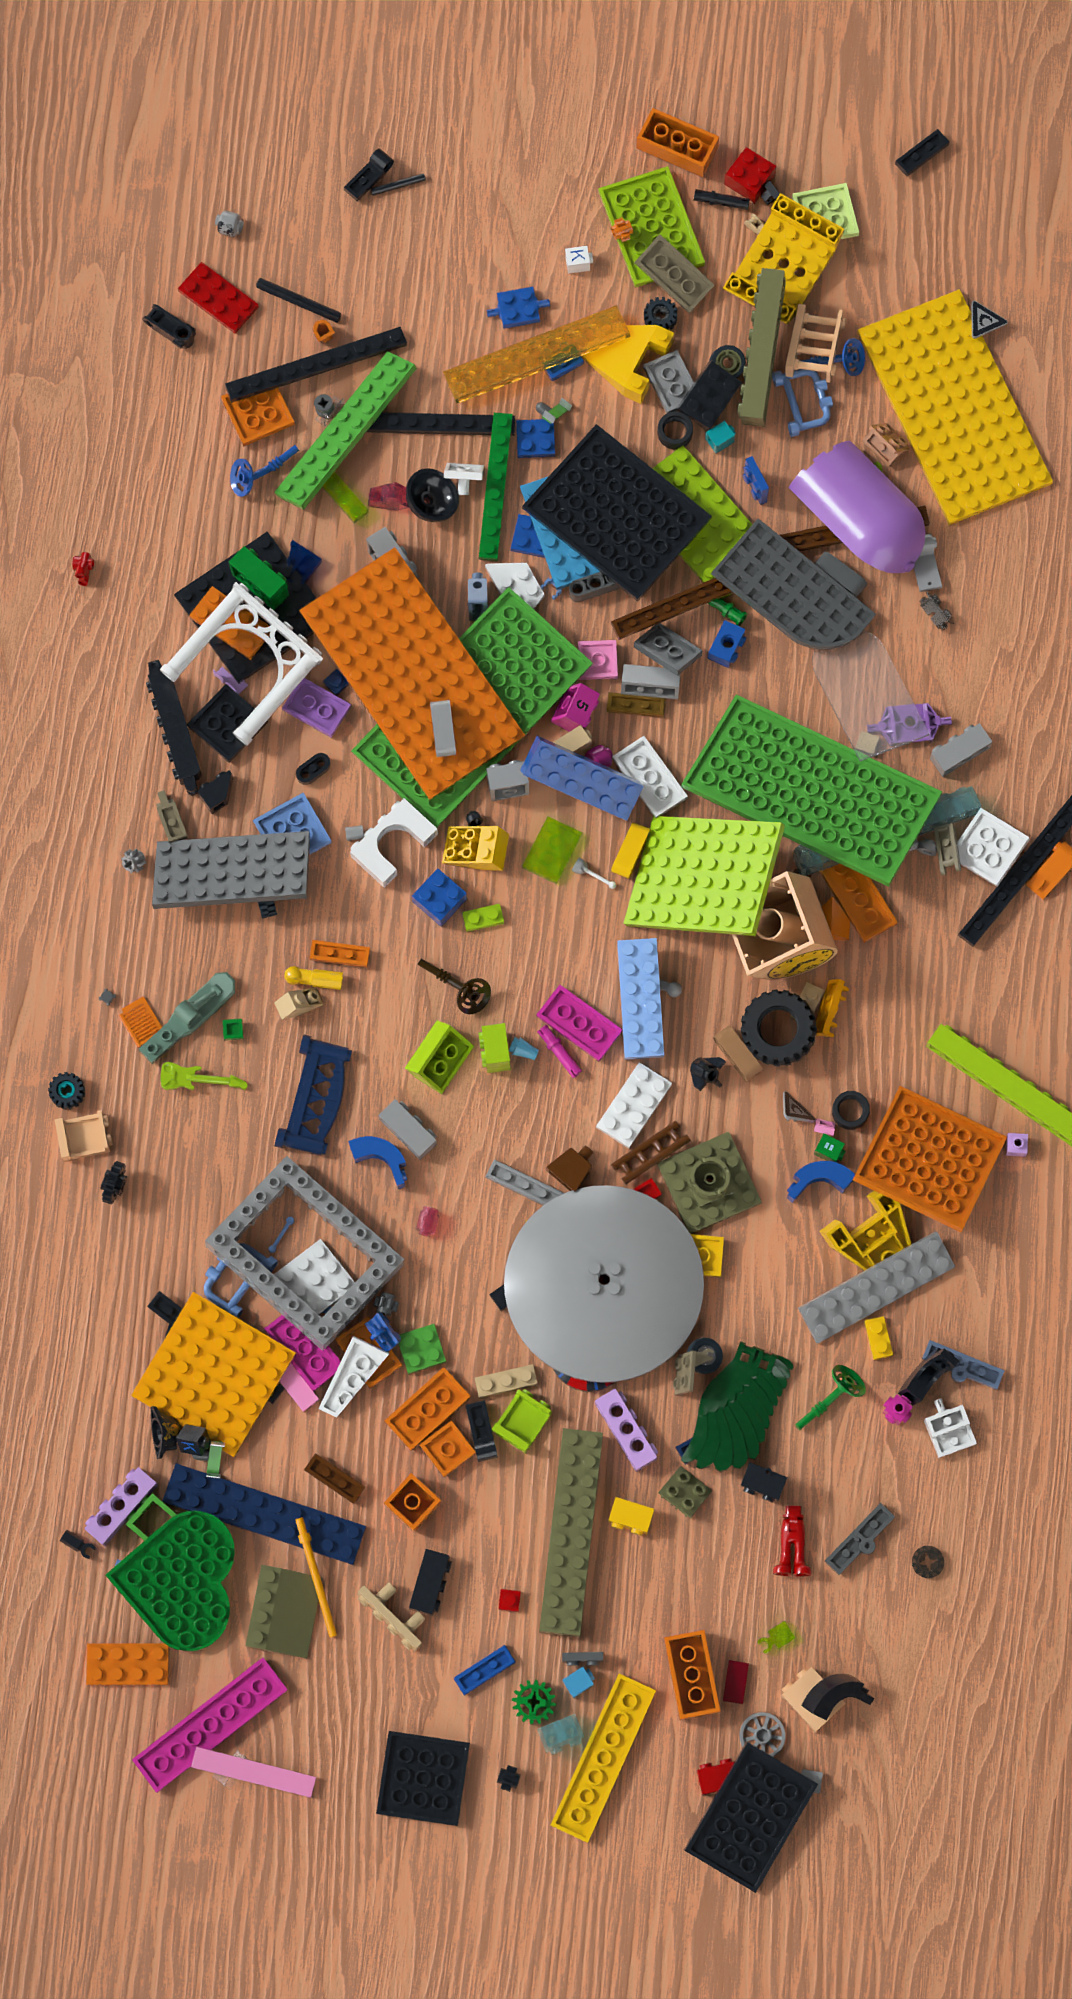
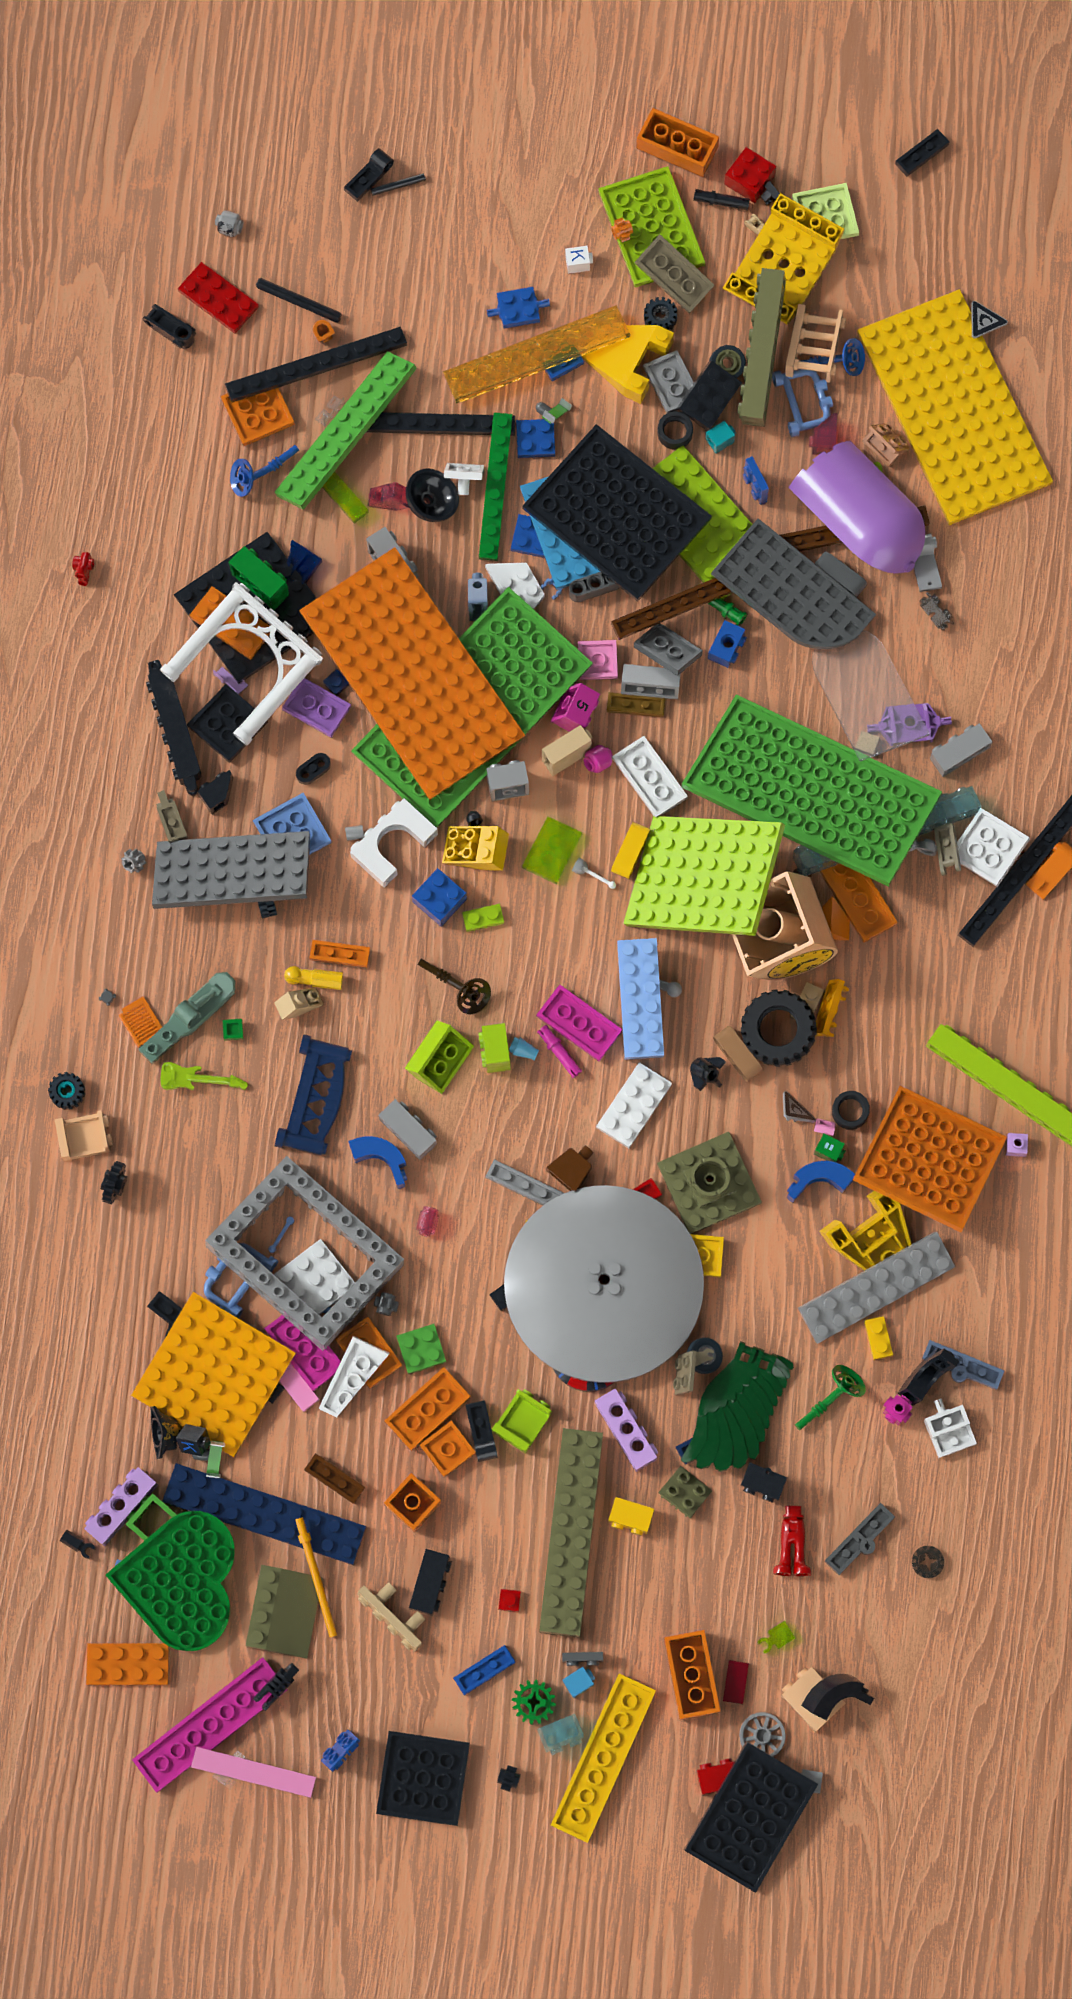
(277, 1685): none -> black hinge
(327, 406): dark grey wheel -> none
(345, 1742): none -> blue hinge
(382, 1332): blue hips -> none
(443, 728): light grey beam -> none
(506, 1381): tan plate -> none
(581, 778): blue brick -> none
(649, 1163): reddish brown bar -> none
(824, 436): none -> clear pink slope

